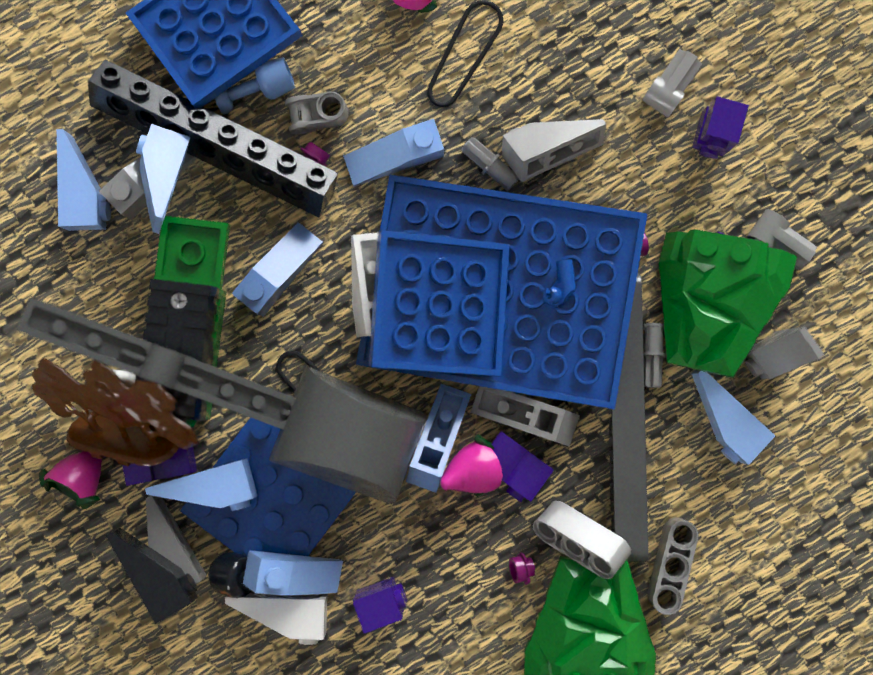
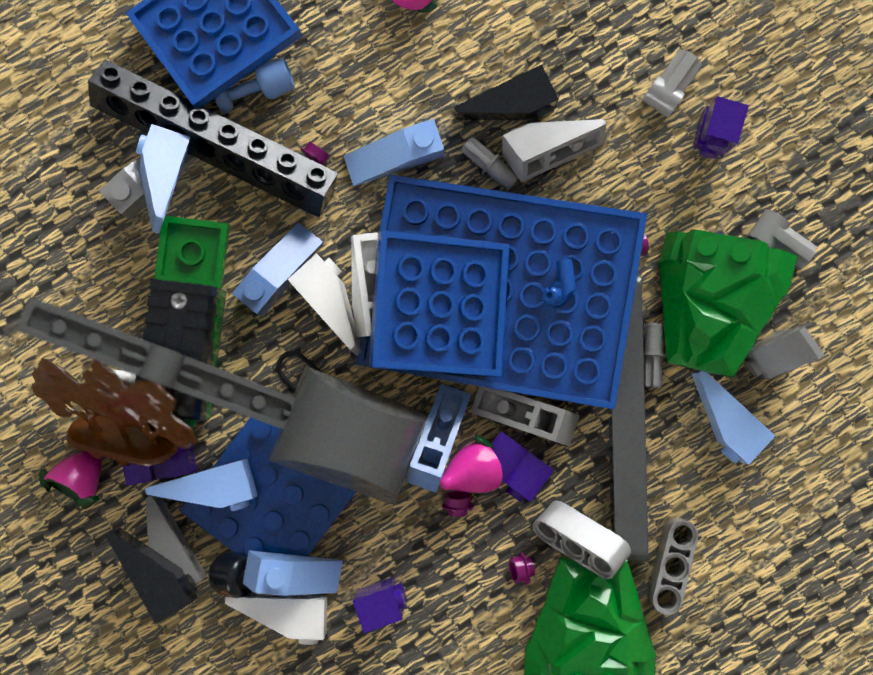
(79, 197): light blue slope -> none
(313, 112): light grey piece -> none
(327, 295): none -> white slope
(457, 503): none -> magenta plate
(477, 62): black piece -> none
(515, 99): none -> black slope

